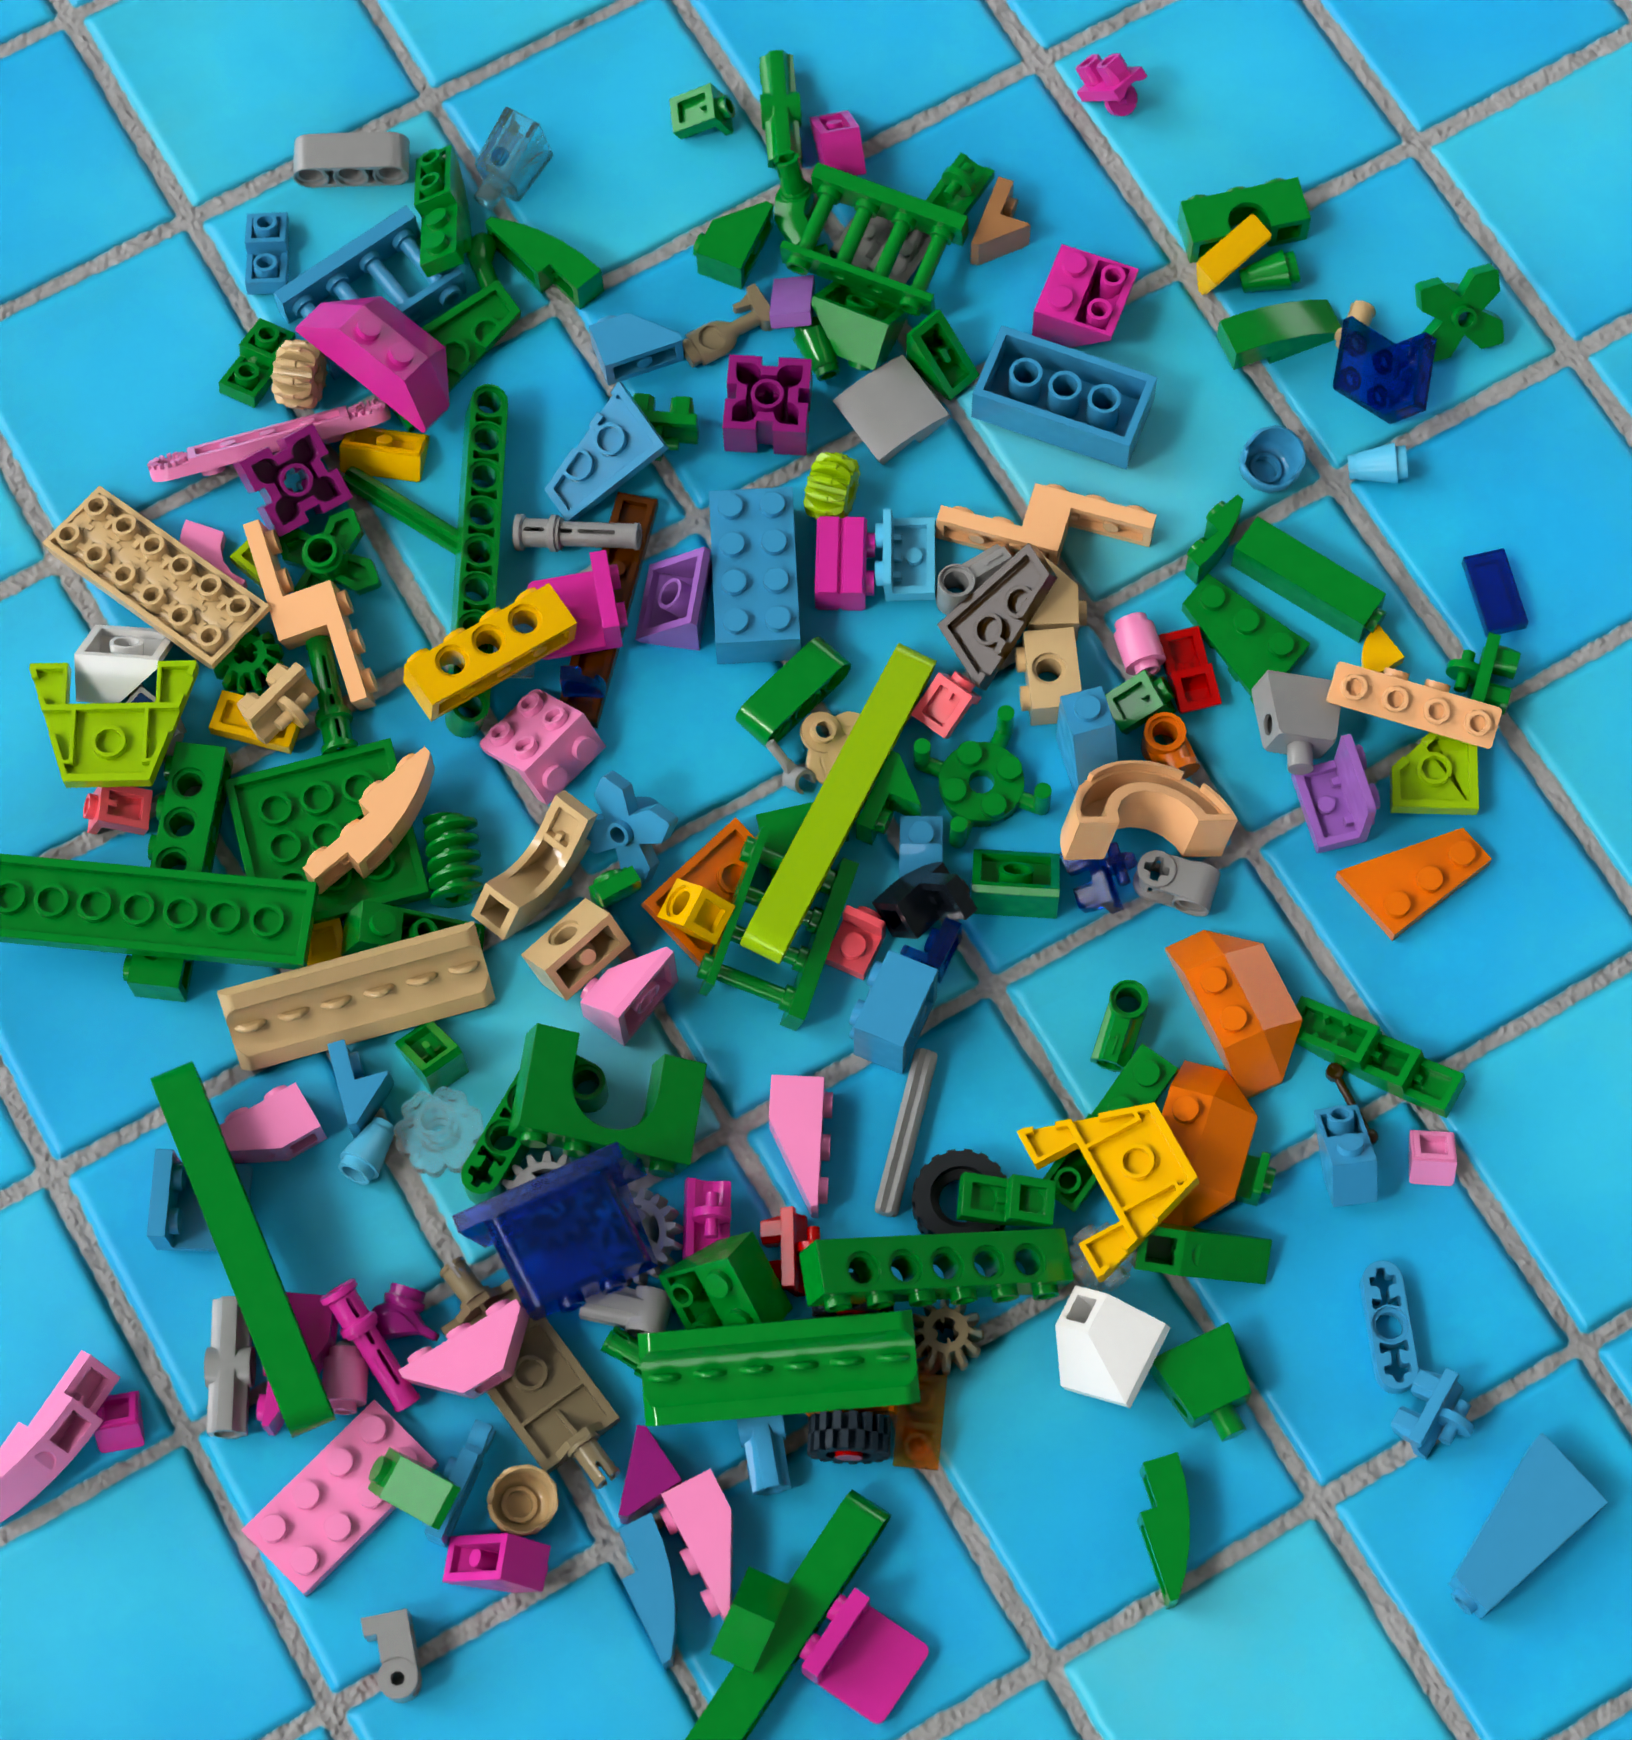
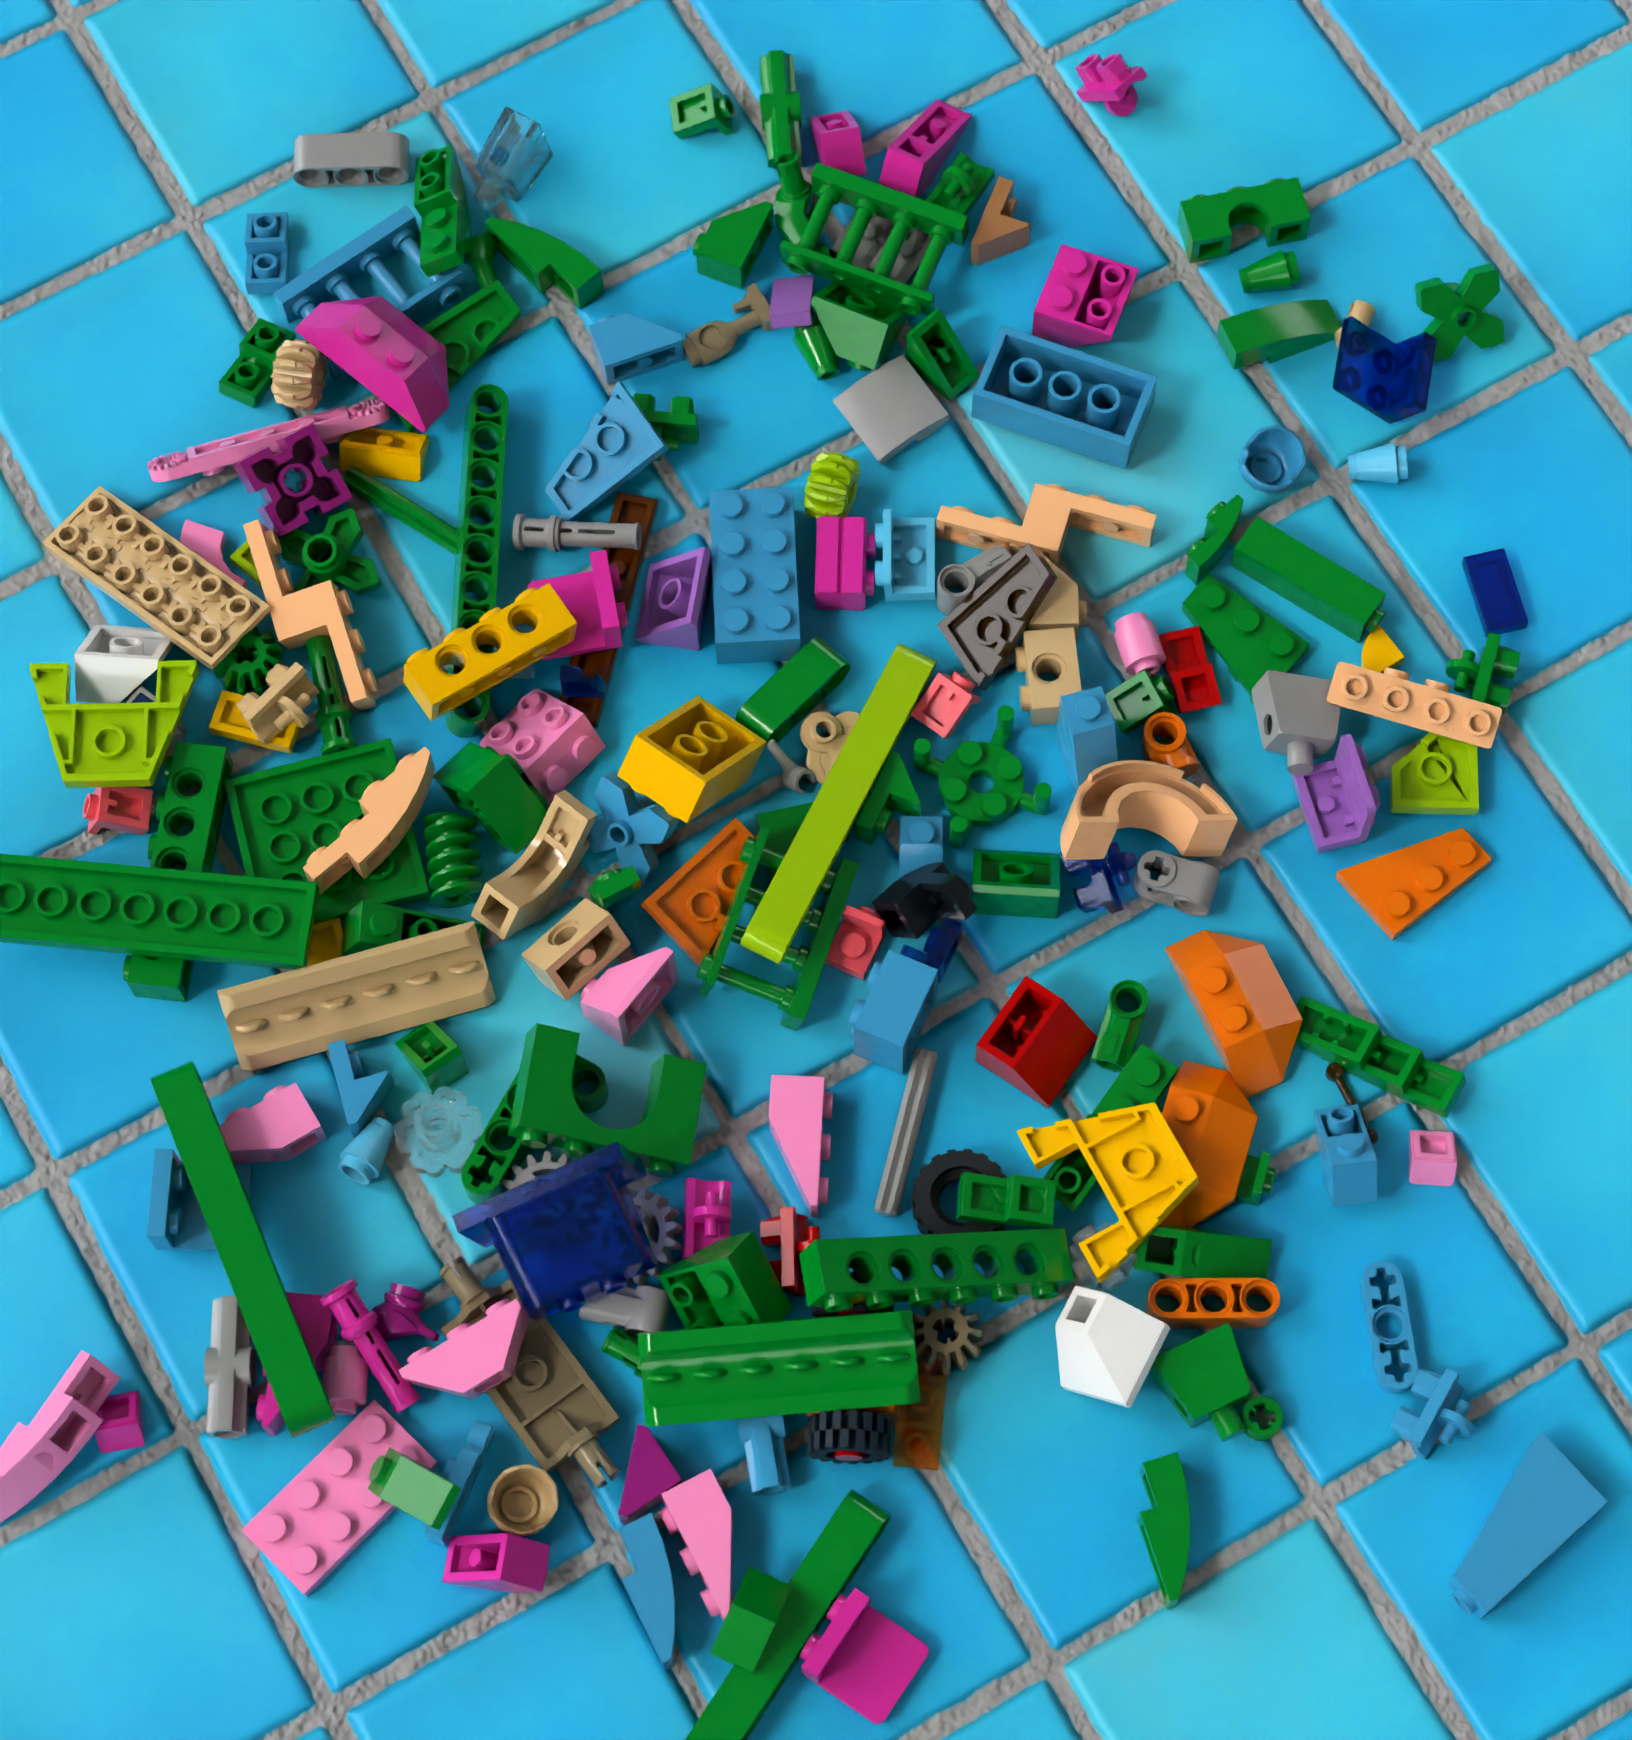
(400, 1669): light grey leg -> none
(495, 793): none -> green brick
(691, 759): none -> yellow brick
(696, 911): yellow brick -> none
(767, 405): magenta brick -> none
(923, 148): none -> dark pink slope
(1035, 1042): none -> red slope
(1230, 253): yellow slope -> none
(1230, 1290): none -> orange beam
(1270, 1408): none -> green bush

